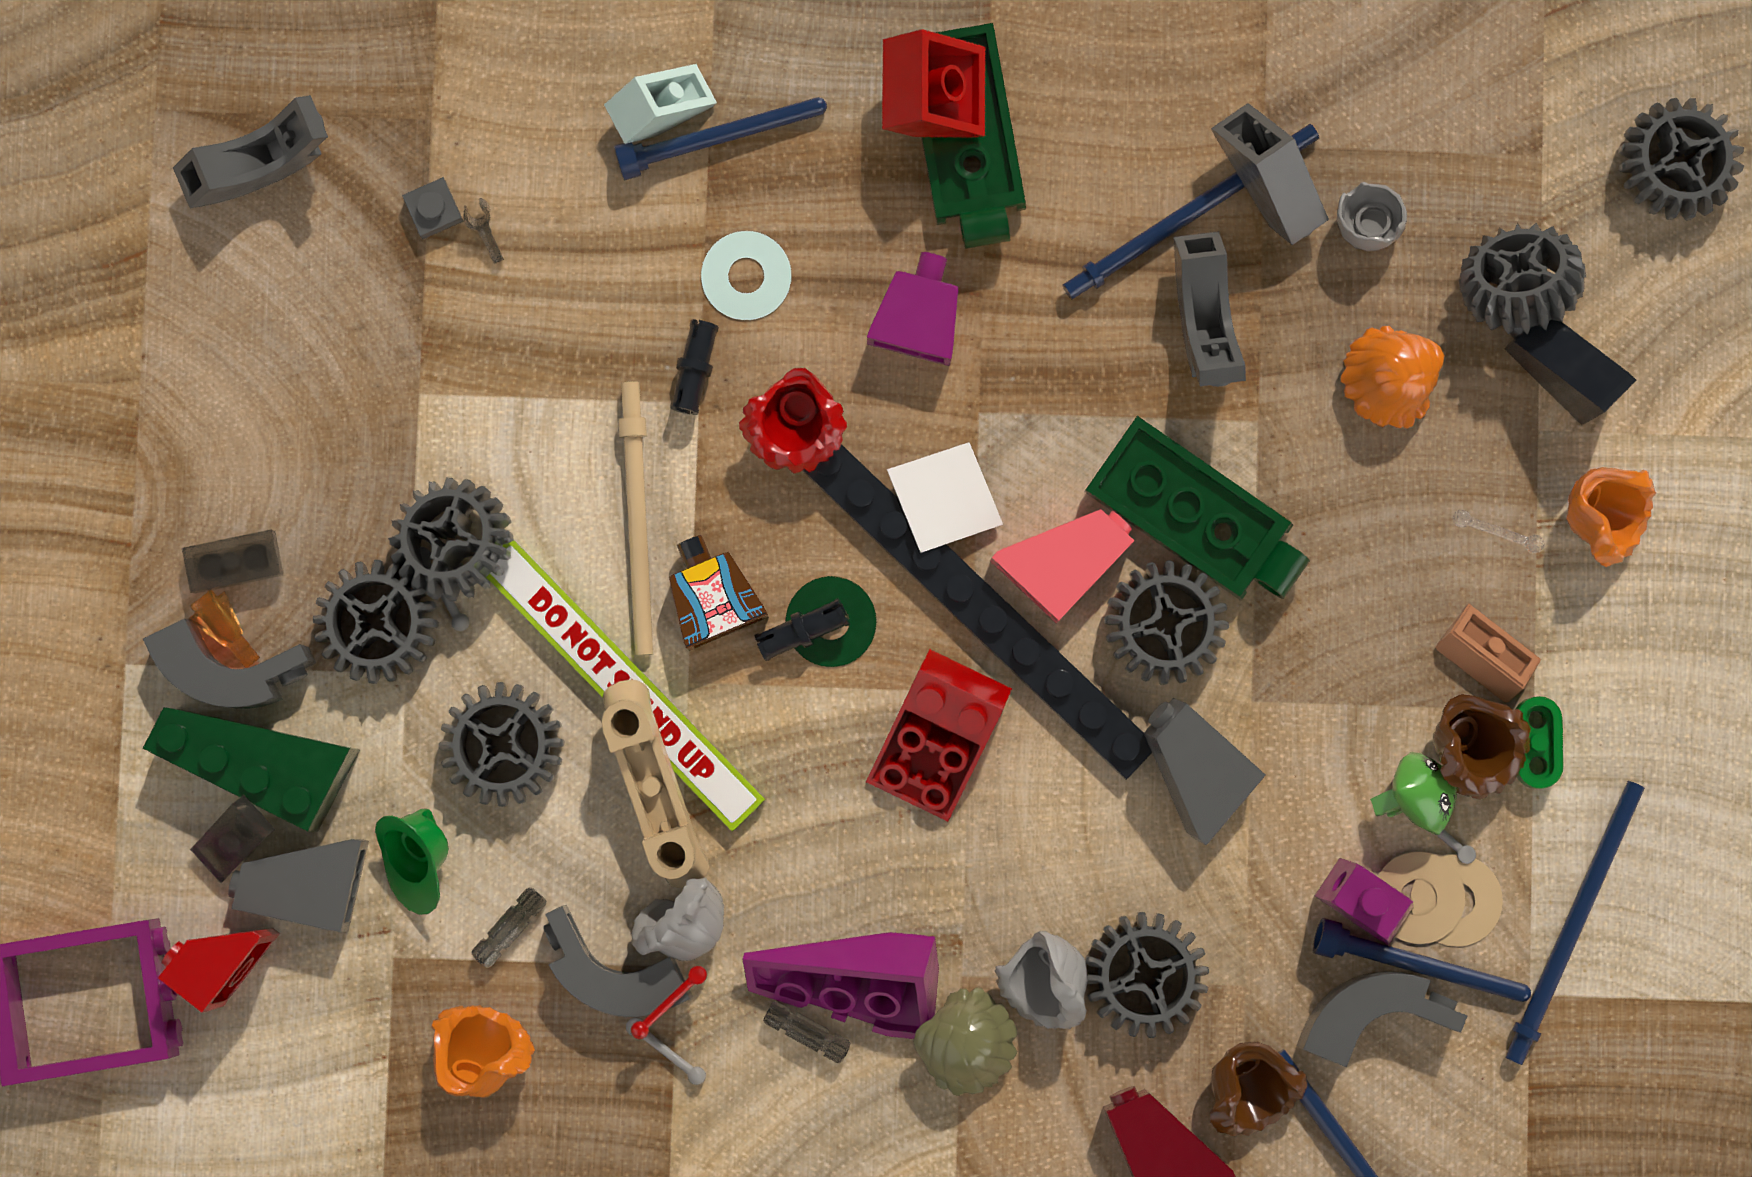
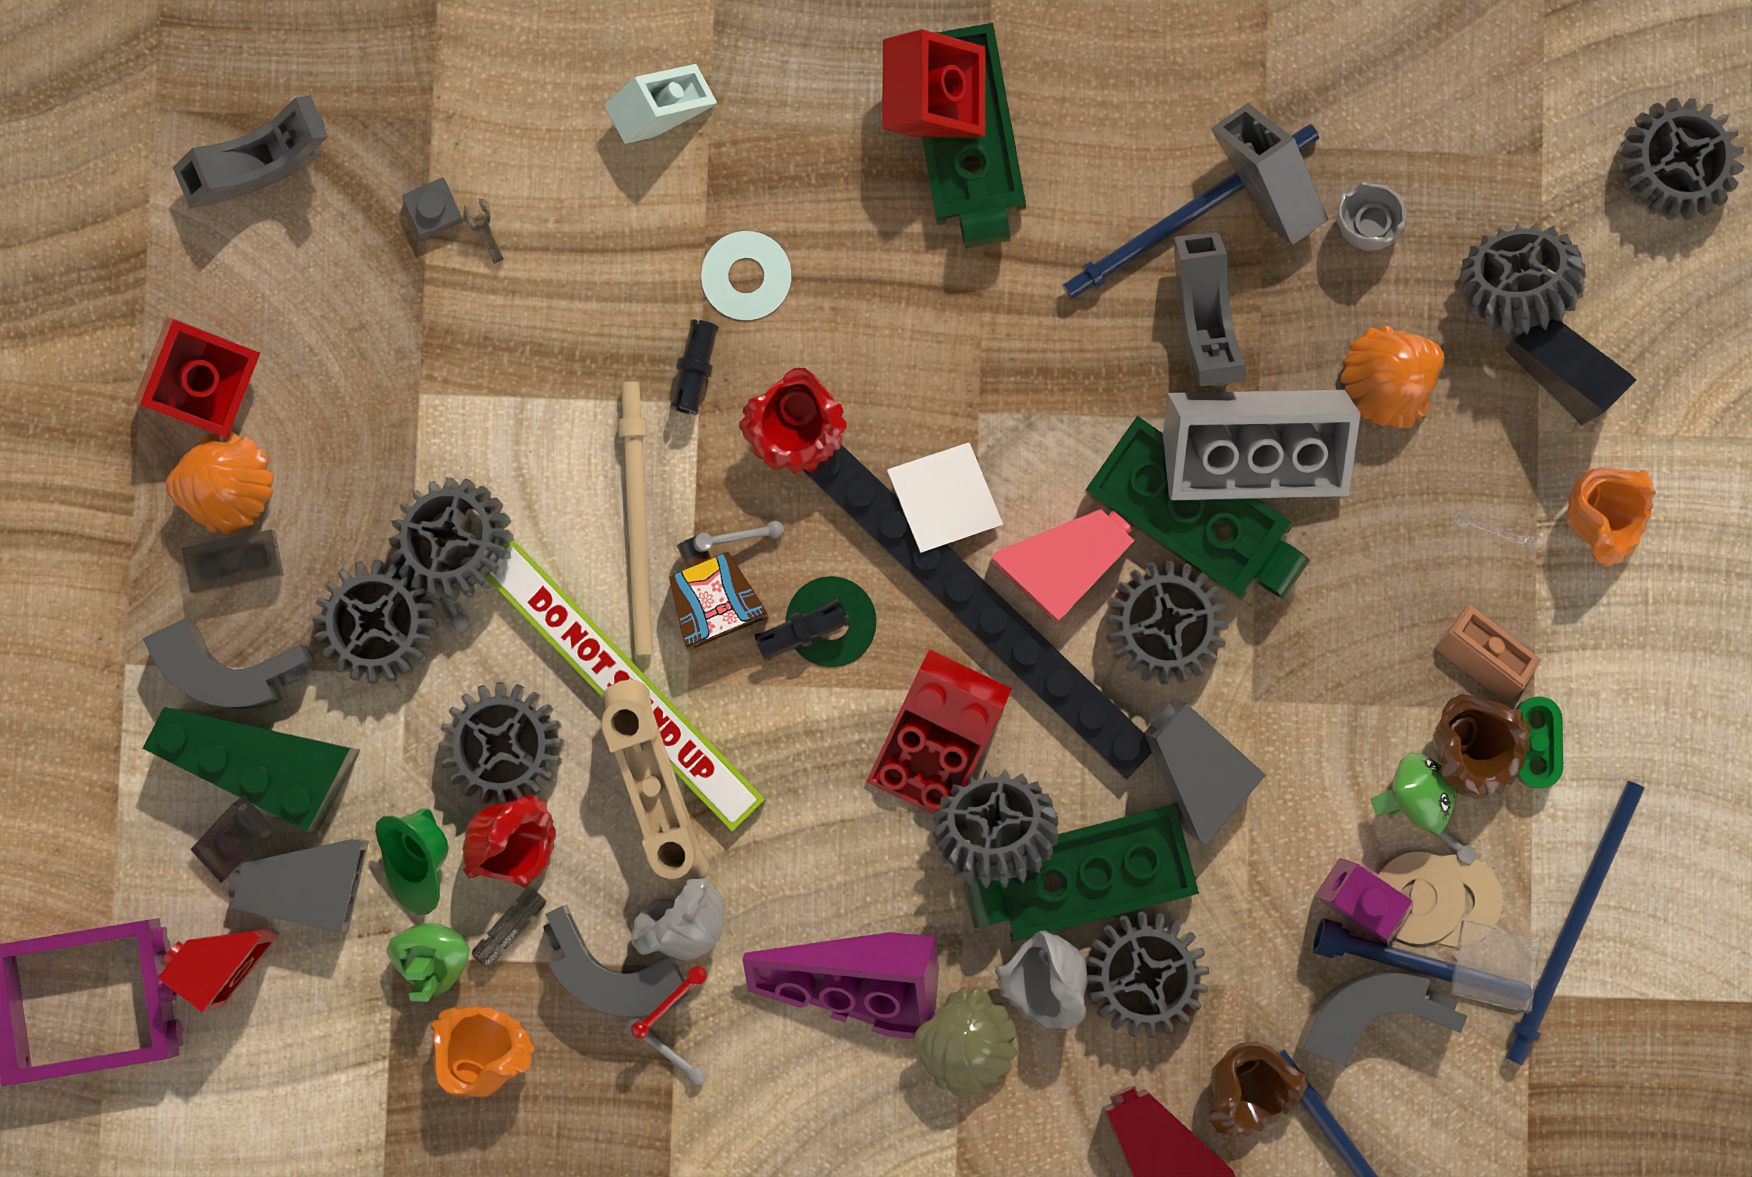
(196, 377): none -> red slope
(219, 620): clear orange cone -> none
(222, 483): none -> orange hair
(429, 958): none -> bright green piece
(509, 841): none -> red hair
(636, 157): dark blue piece -> none
(704, 541): none -> light grey hinge
(807, 1032): clear smoke axle -> none
(918, 313): magenta torso -> none
(1014, 843): none -> dark grey gear
(1102, 874): none -> dark green hinge
(1259, 444): none -> light grey slope
(1496, 966): none -> clear piece

